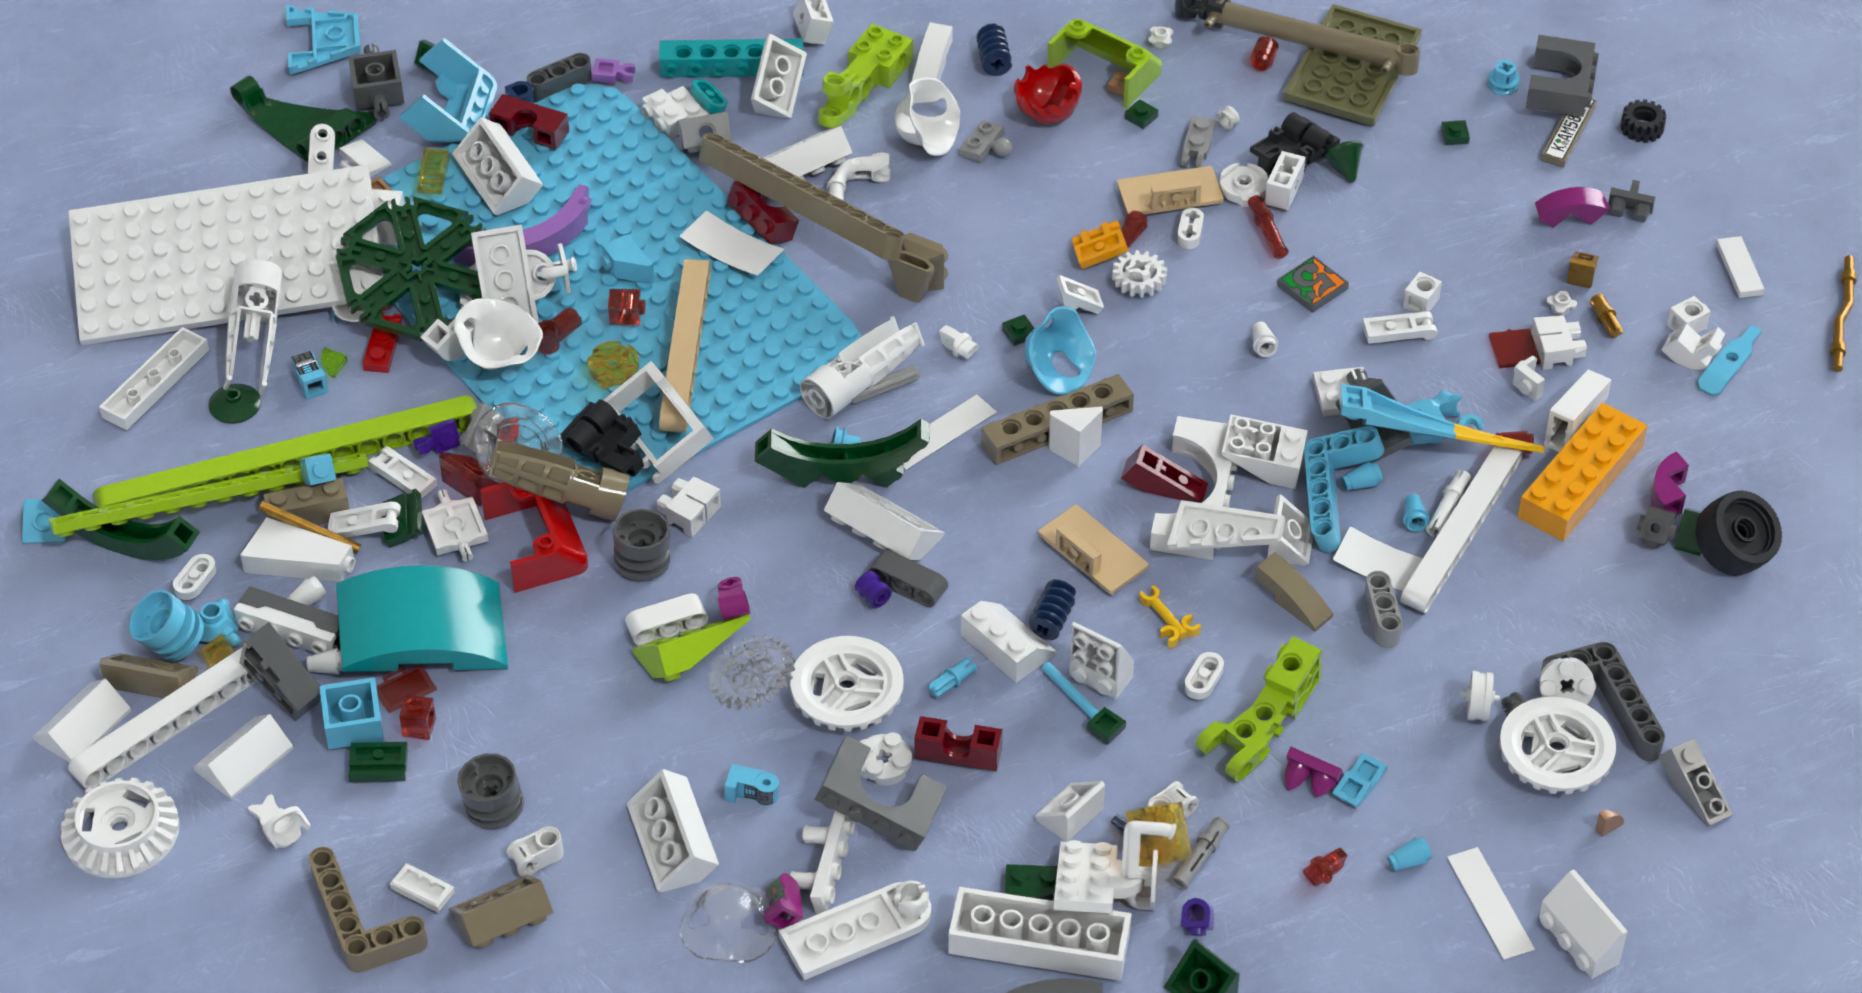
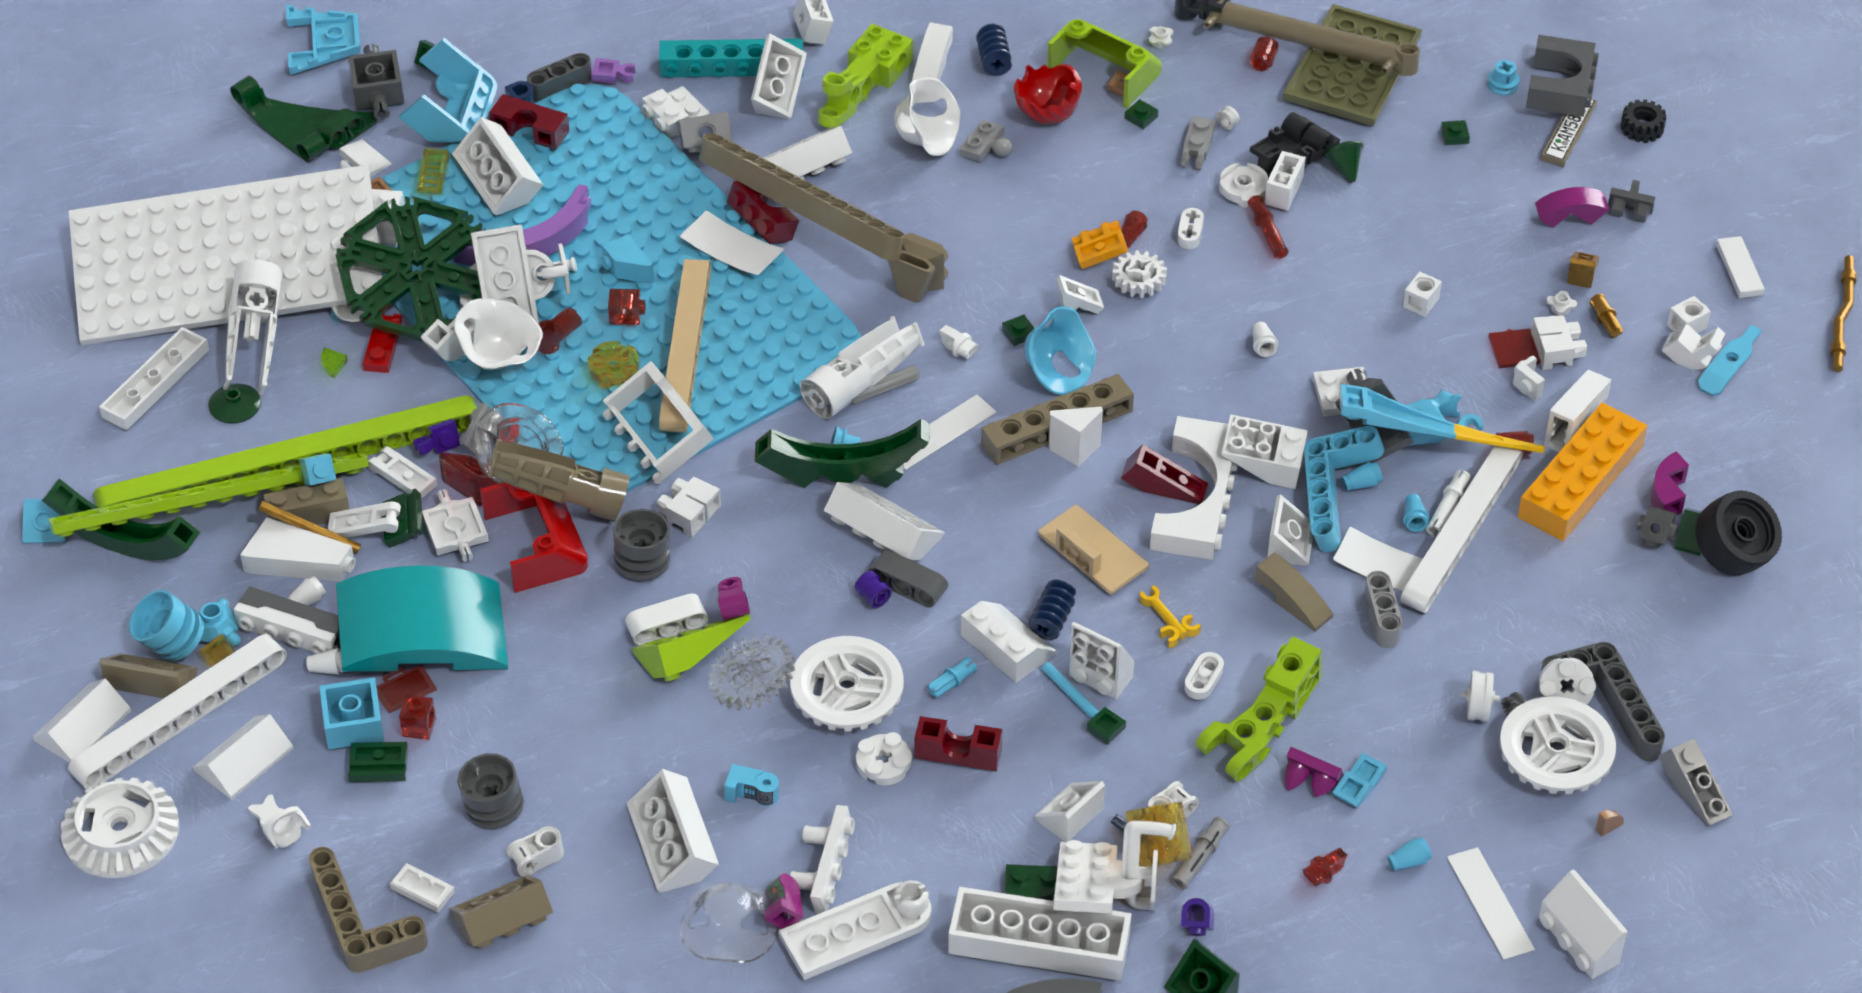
(190, 580): white plate -> none
(280, 672): dark grey wedge -> none
(308, 372): medium azure leg -> none
(321, 146): white plate -> none
(605, 438): black plate -> none
(708, 96): teal plate -> none
(844, 793): arch -> none
(864, 167): white piece -> none
(1170, 190): tan bracket -> none
(1219, 526): white wing -> none
(1313, 283): tile -> none
(1399, 327): white plate -> none

